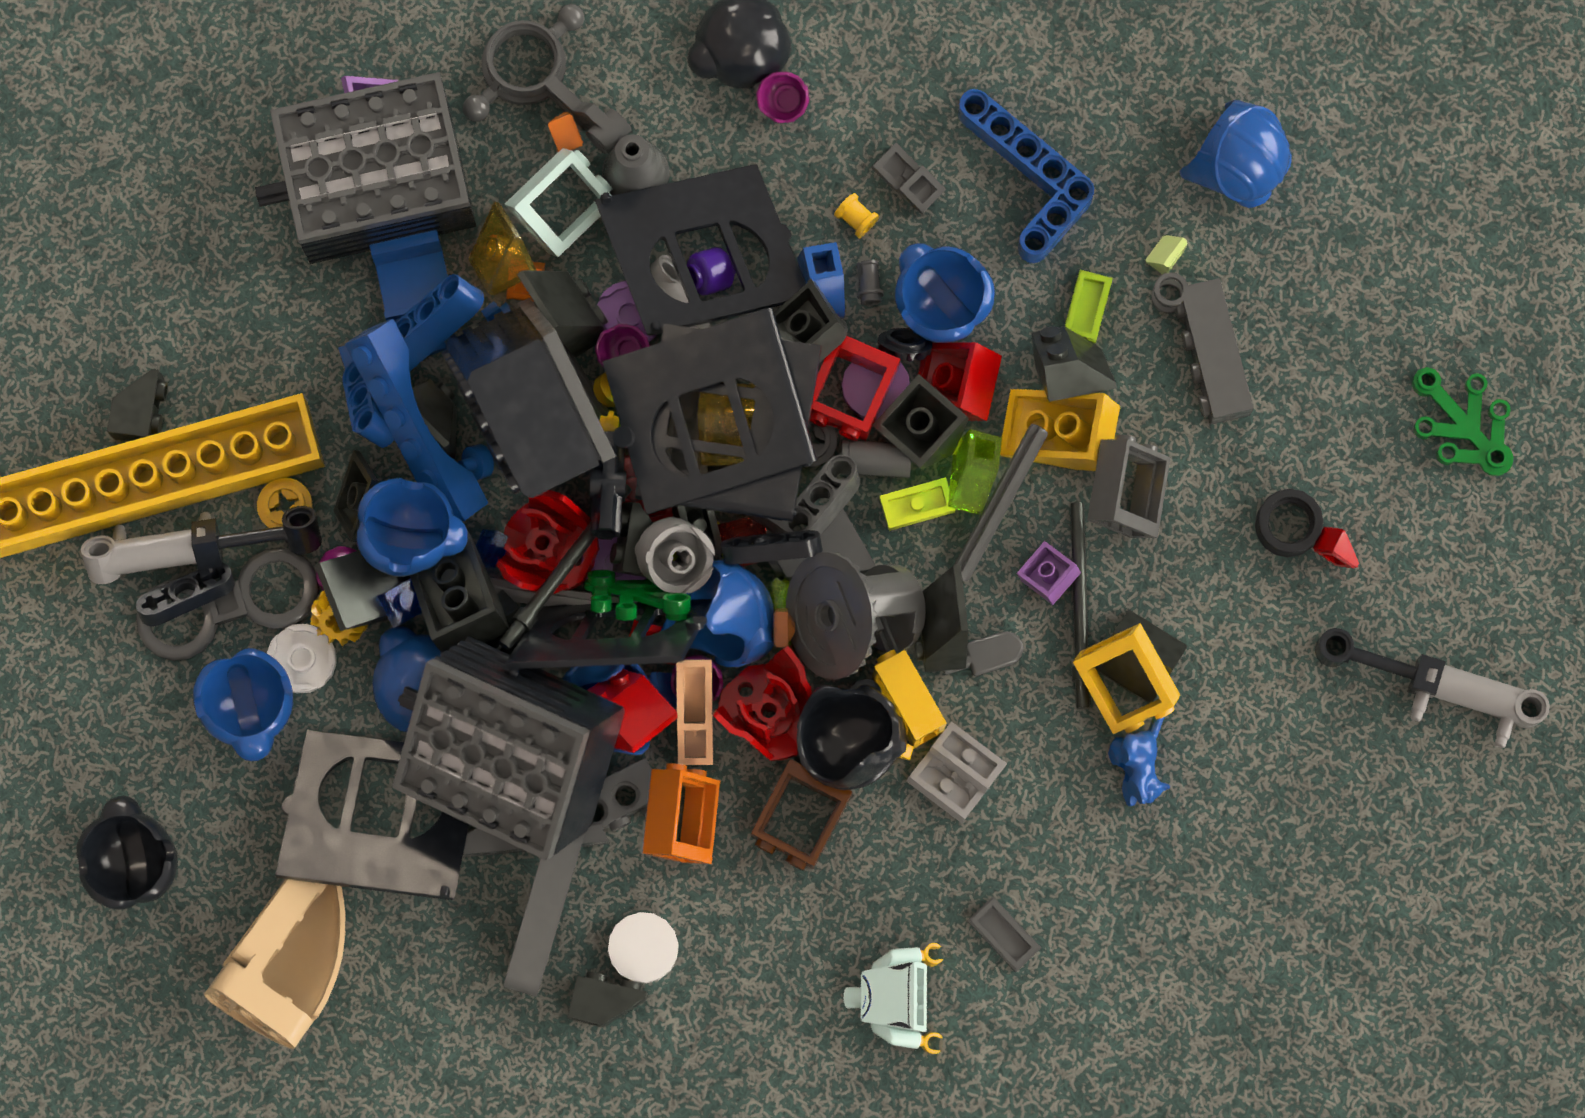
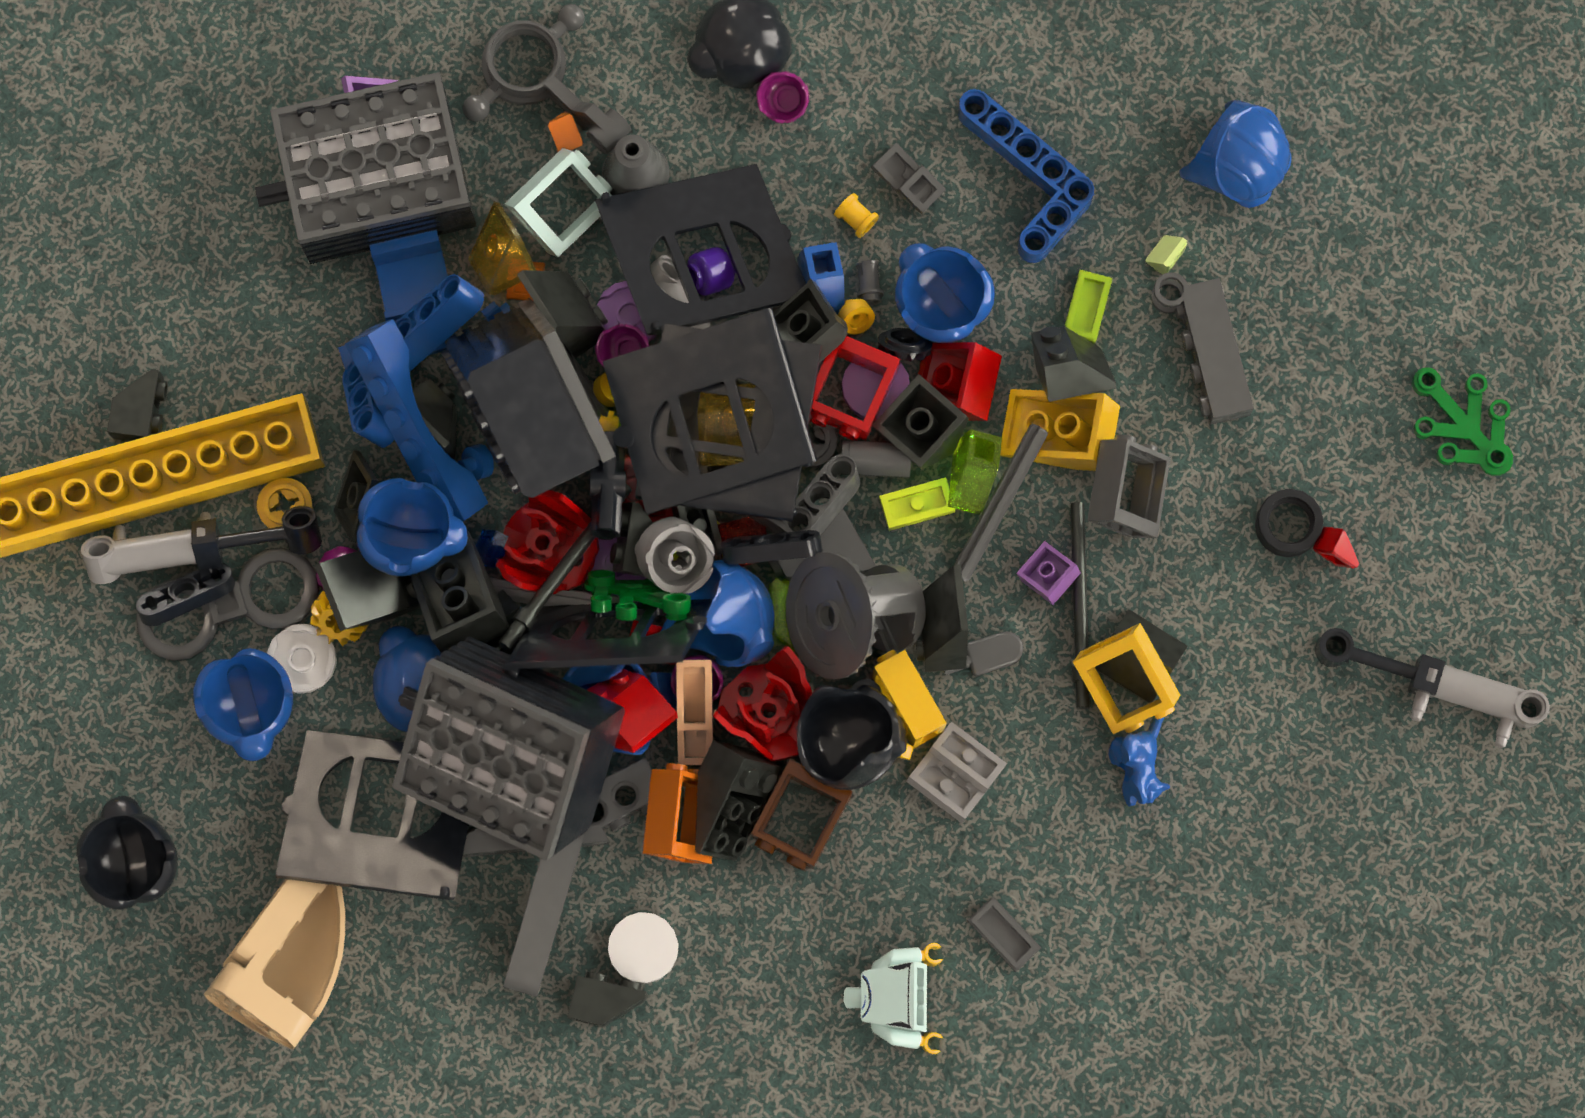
(400, 603): clear blue plate -> none
(730, 798): none -> pearl dark grey slope
(783, 627): dark orange tile -> none
(857, 315): none -> yellow tile

